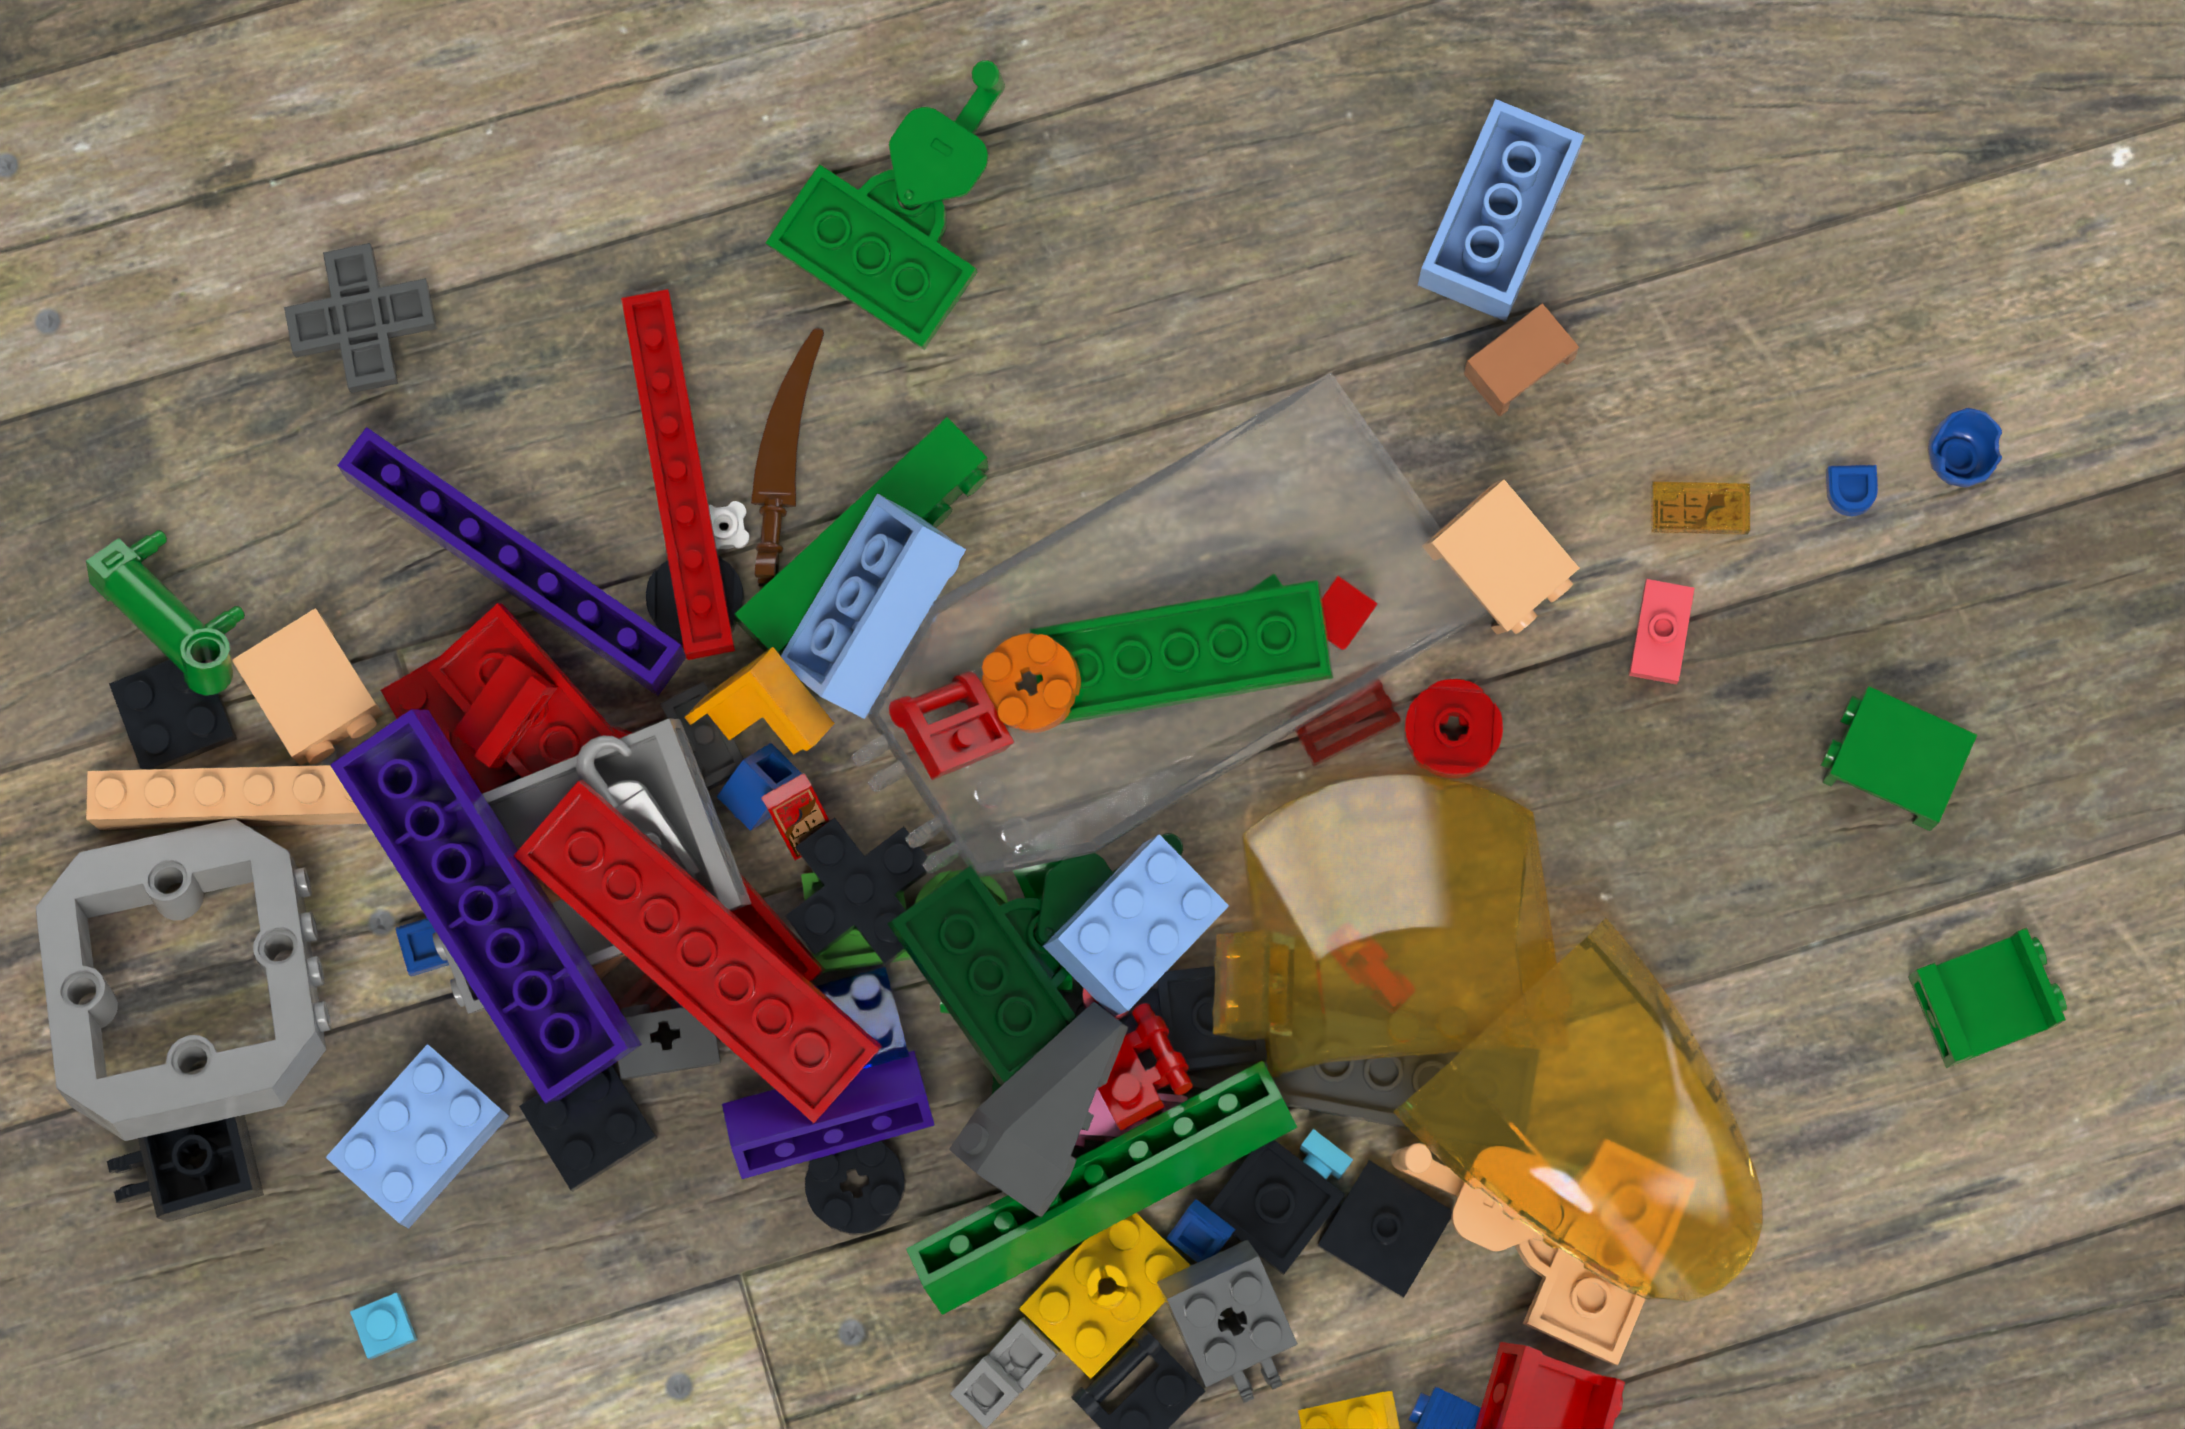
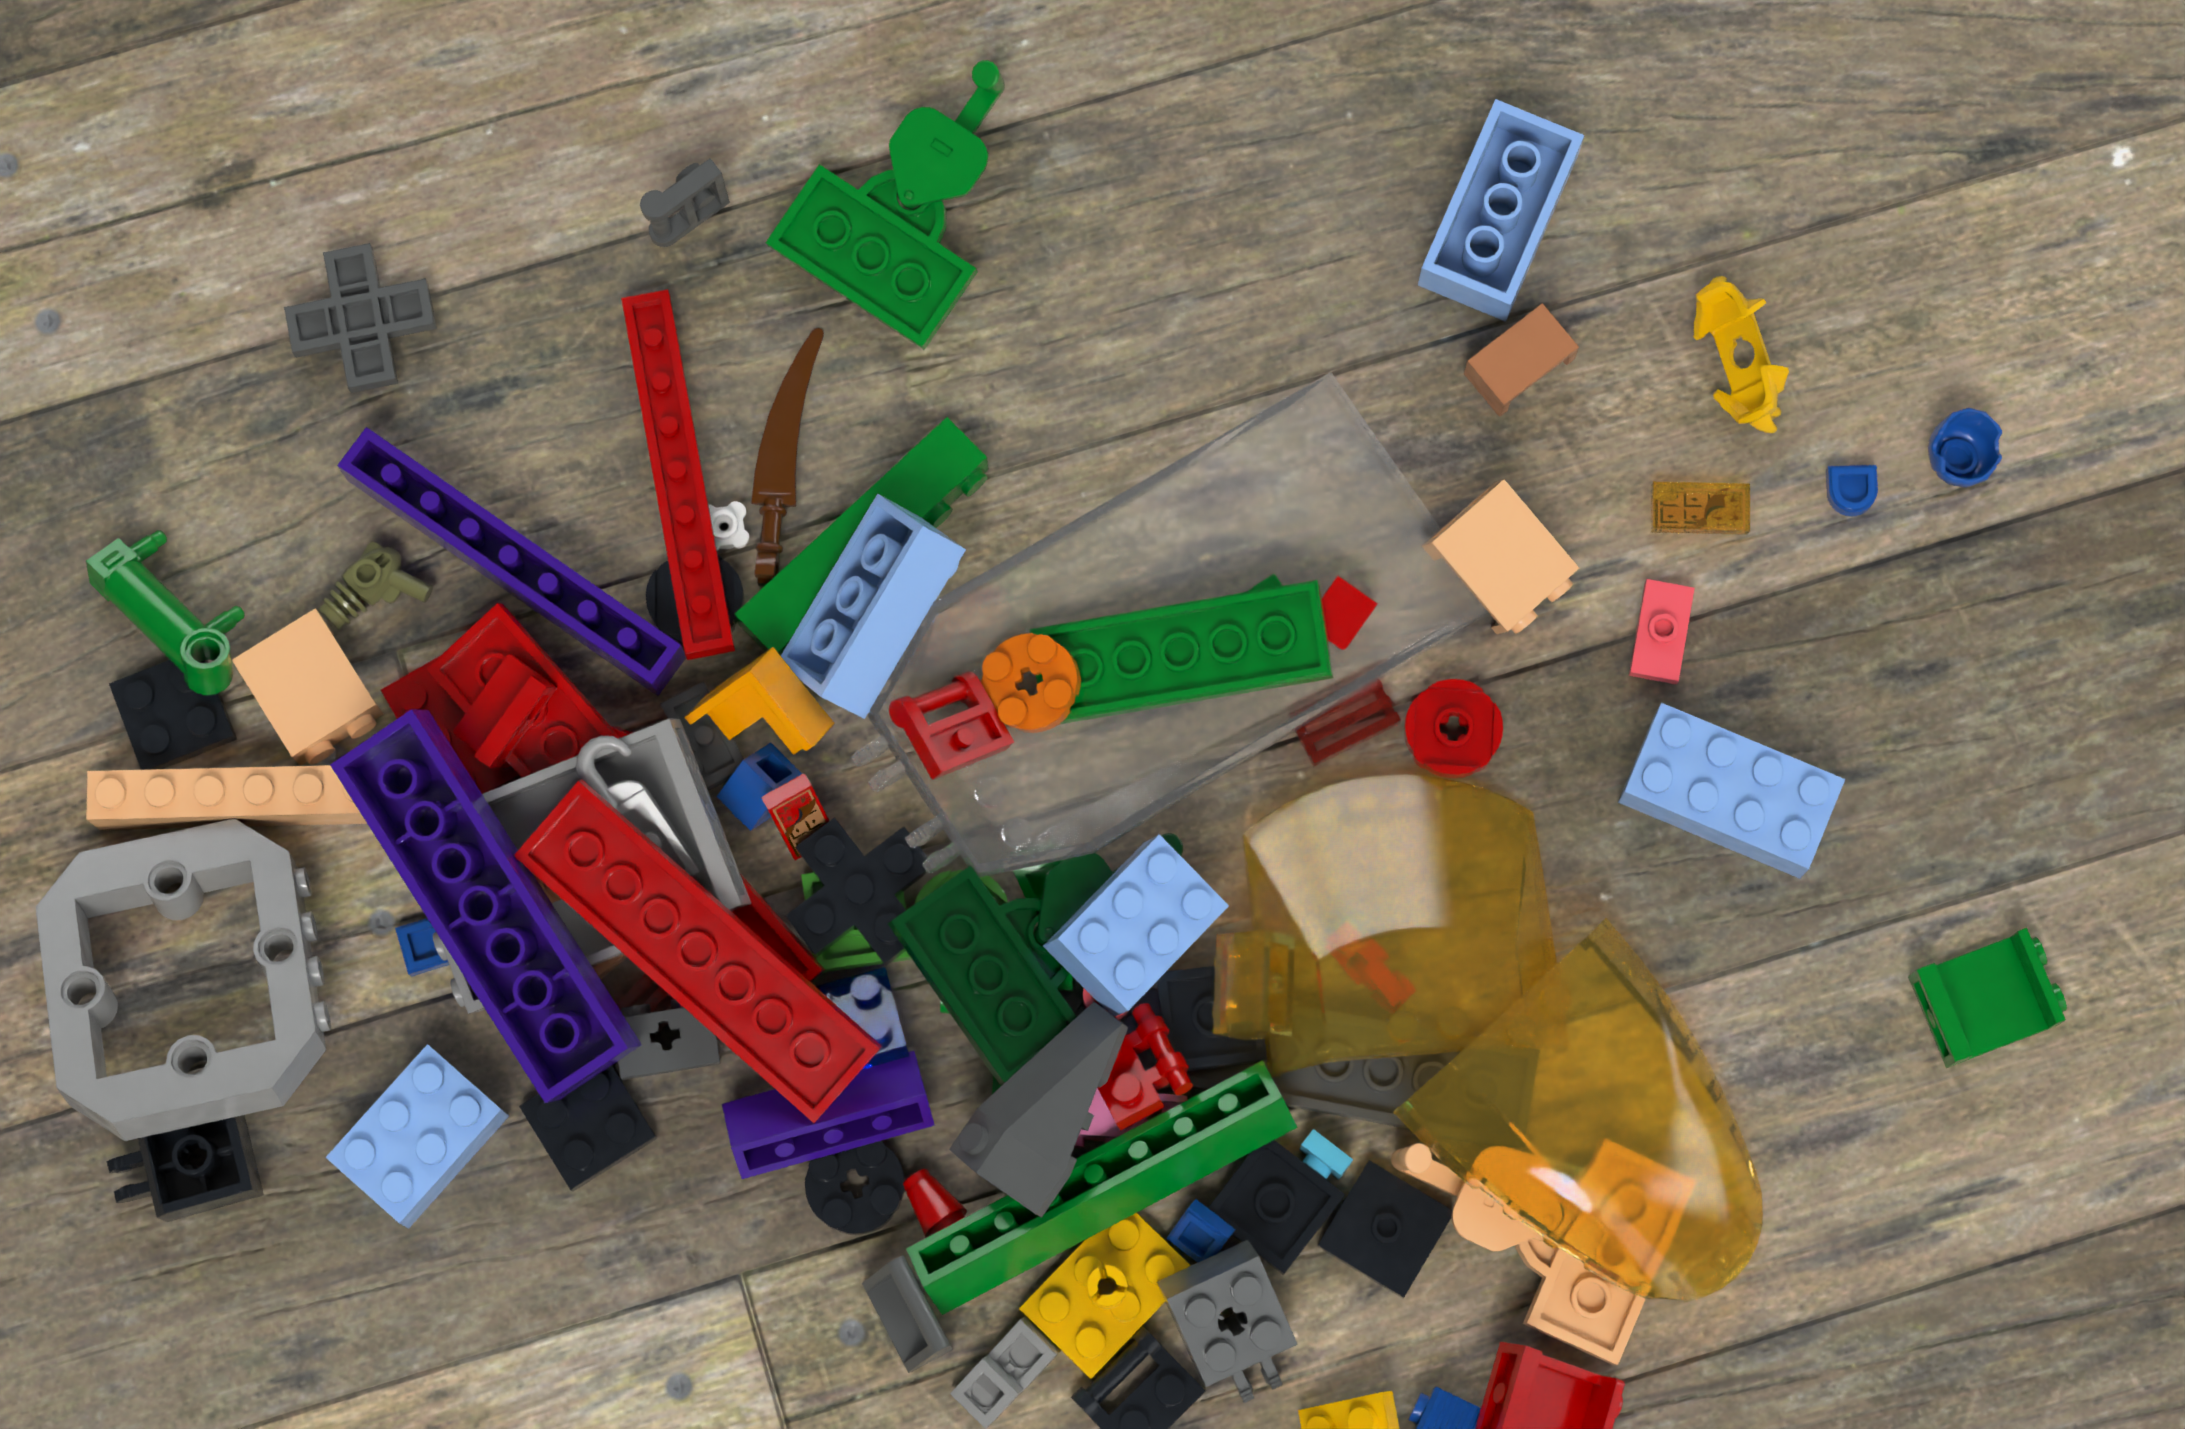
(370, 579): none -> olive piece
(383, 1326): medium azure plate -> none
(696, 195): none -> dark grey plate
(906, 1314): none -> dark grey tile
(932, 1202): none -> red cone
(1731, 791): none -> light blue brick
(1754, 389): none -> yellow piece
(1899, 755): green panel -> none

